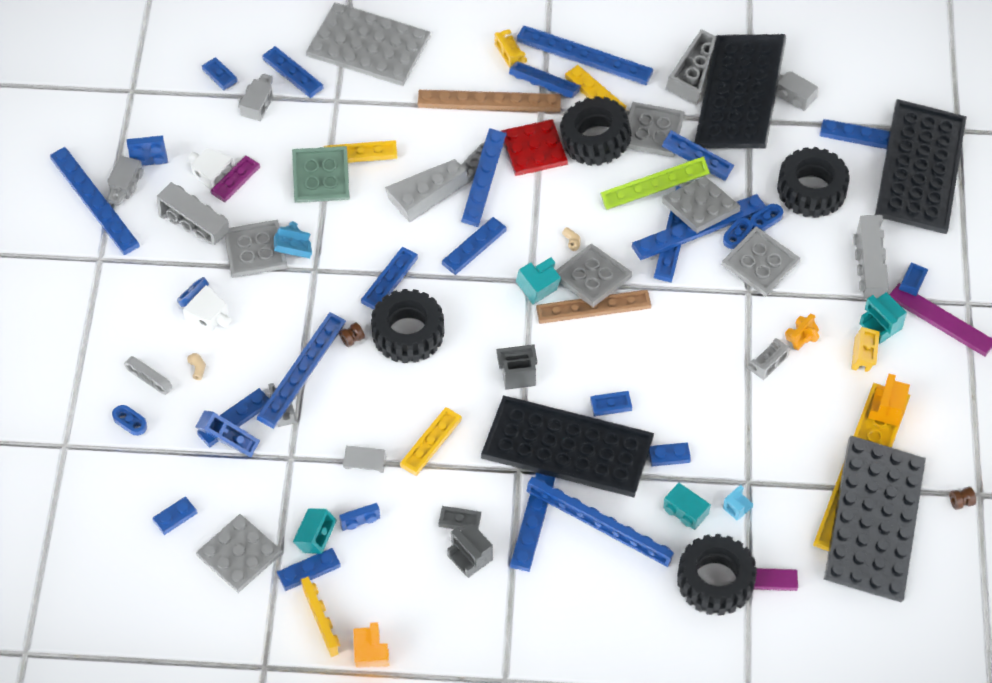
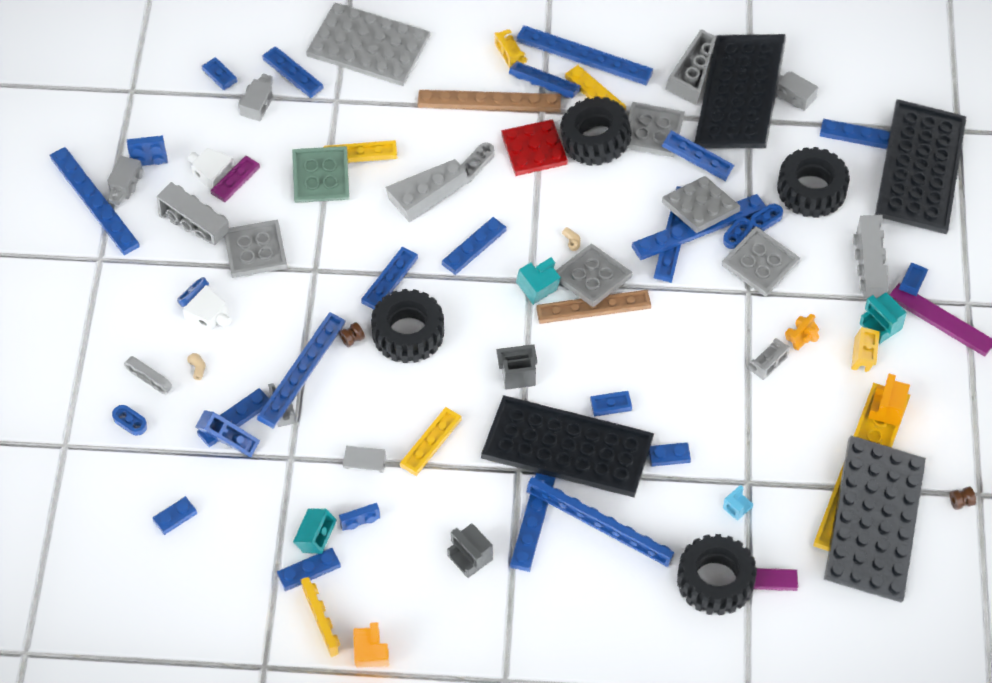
(239, 553): light grey plate -> none
(293, 241): dark azure slope -> none
(456, 517): dark grey plate -> none
(483, 177): blue plate -> none
(654, 183): lime plate -> none
(686, 506): teal brick -> none

